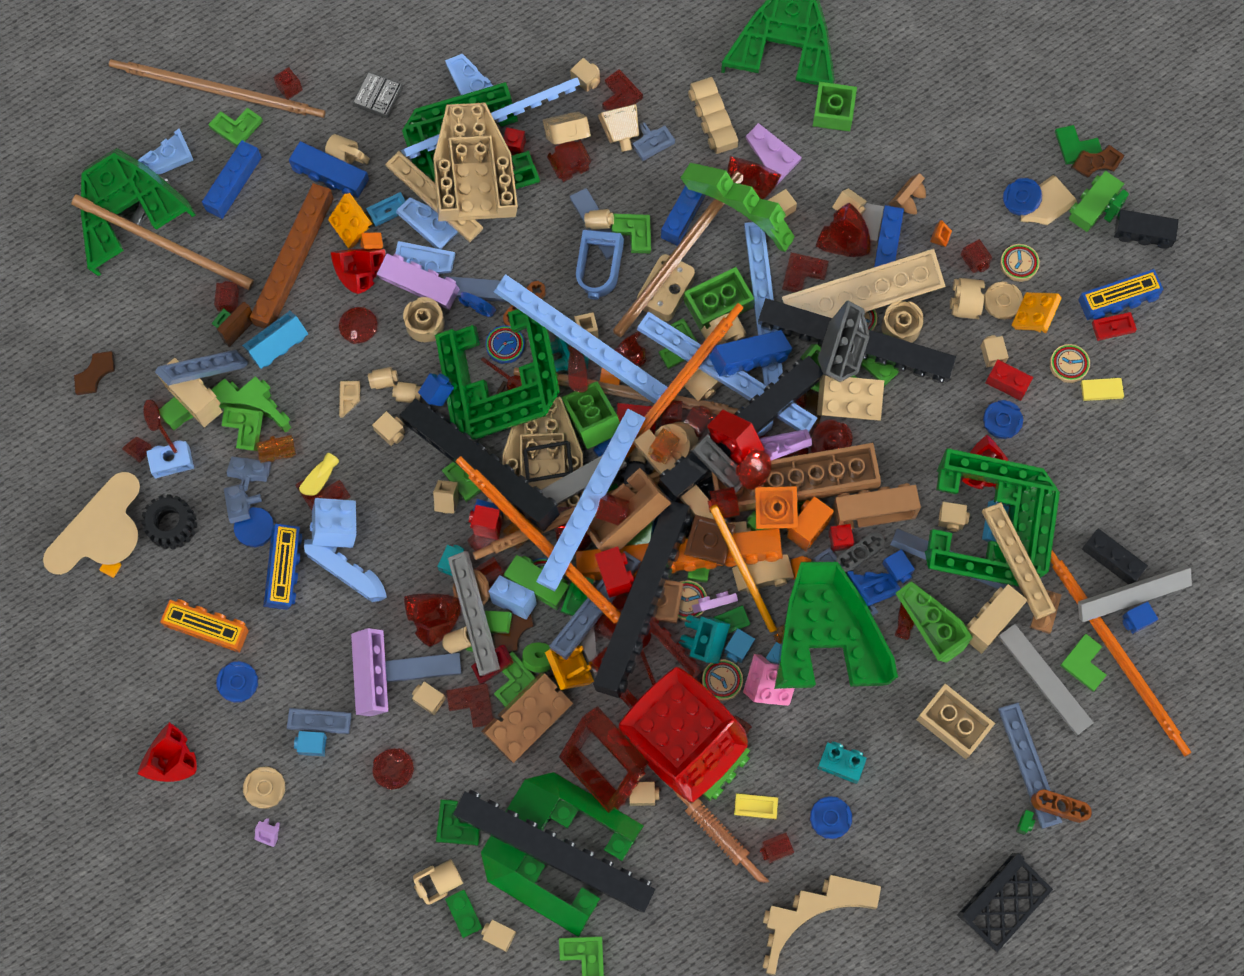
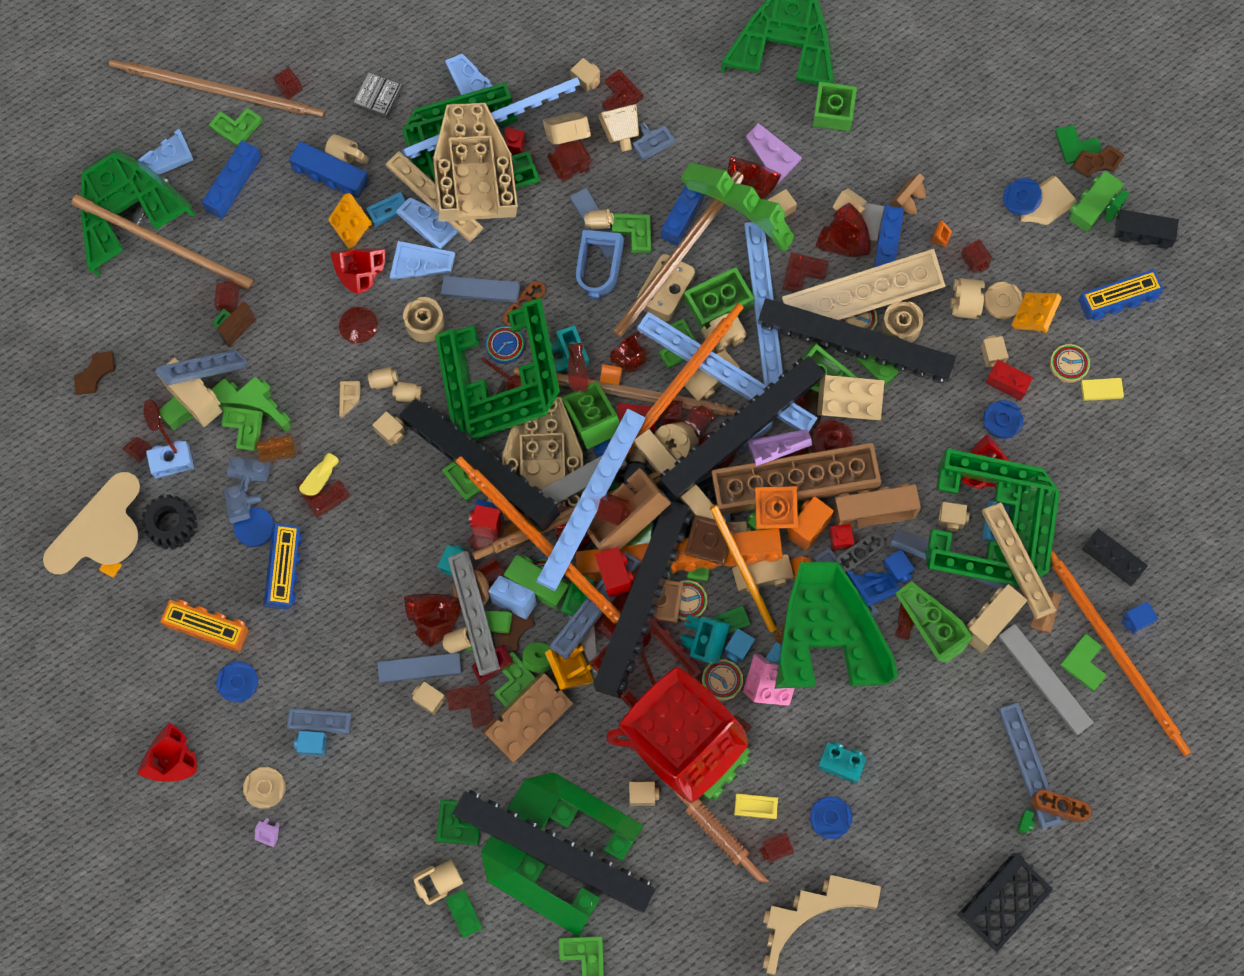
(275, 339): dark azure brick -> none
(292, 256): dark orange brick -> none
(333, 523): light blue brick -> none
(364, 583): light blue brick -> none
(369, 672): lavender brick -> none
(371, 241): orange slope -> none
(393, 768): clear red dish -> none
(418, 281): lavender brick -> none
(436, 389): blue brick -> none
(446, 496): tan brick -> none
(478, 304): blue tile -> none
(498, 935): tan brick -> none
(567, 443): black piece -> none
(580, 339): light blue plate -> none
(587, 322): tan brick -> none
(618, 746): clear red window -> none
(663, 446): clear orange brick -> none
(706, 603): lavender plate -> none
(713, 114): tan brick -> none
(717, 462): dark grey plate -> none
(726, 502): clear red brick -> none
(735, 434): red brick -> none
(750, 353): blue brick -> none
(754, 469): clear red dish -> none
(844, 343): dark grey wedge -> none
(955, 721): tan brick -> none
(1019, 262): tile -> none
(1114, 326): red plate -> none
(1134, 593): light grey tile -> none

